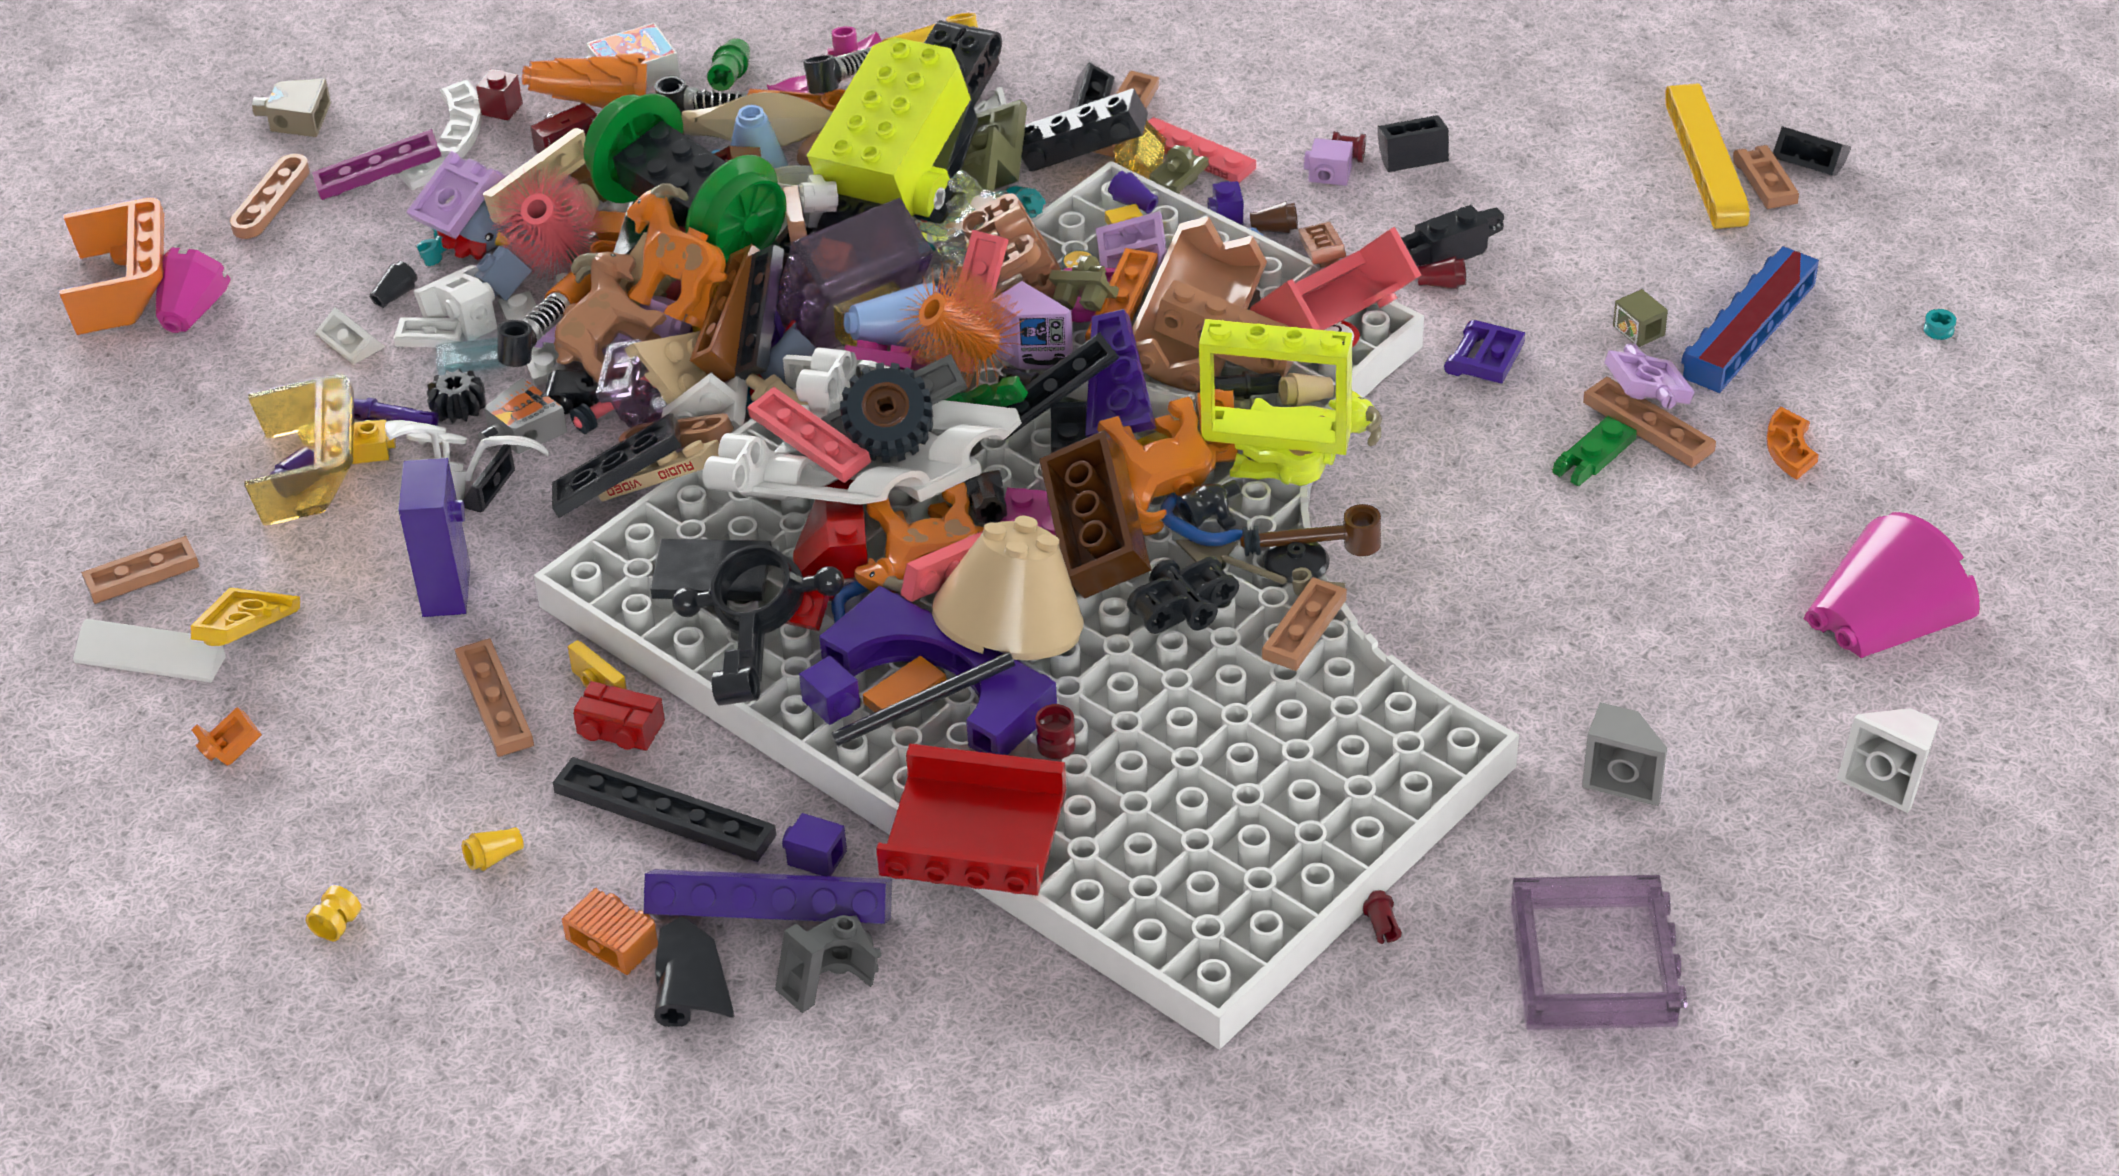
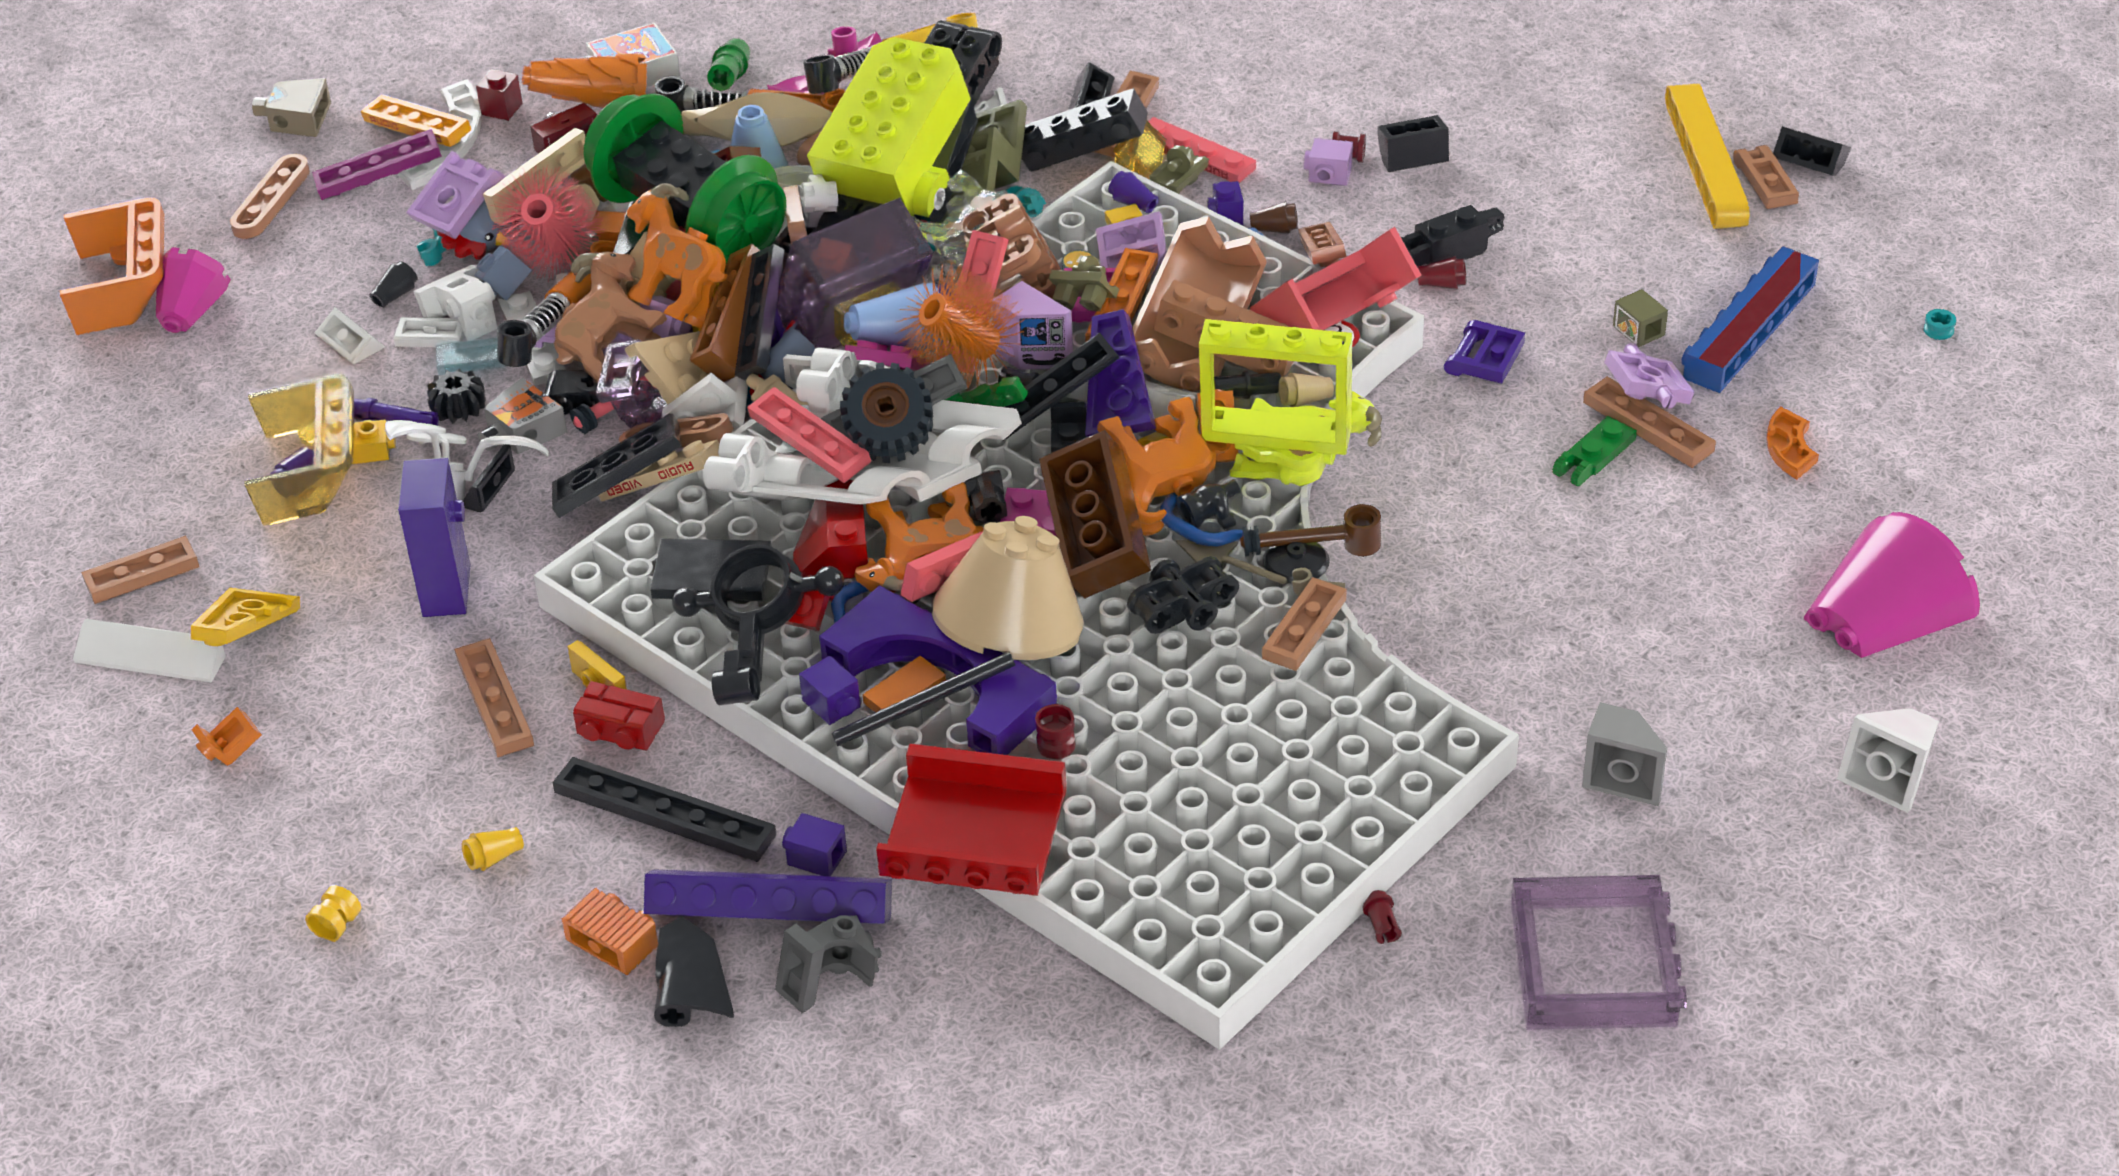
(414, 119): none -> light orange plate

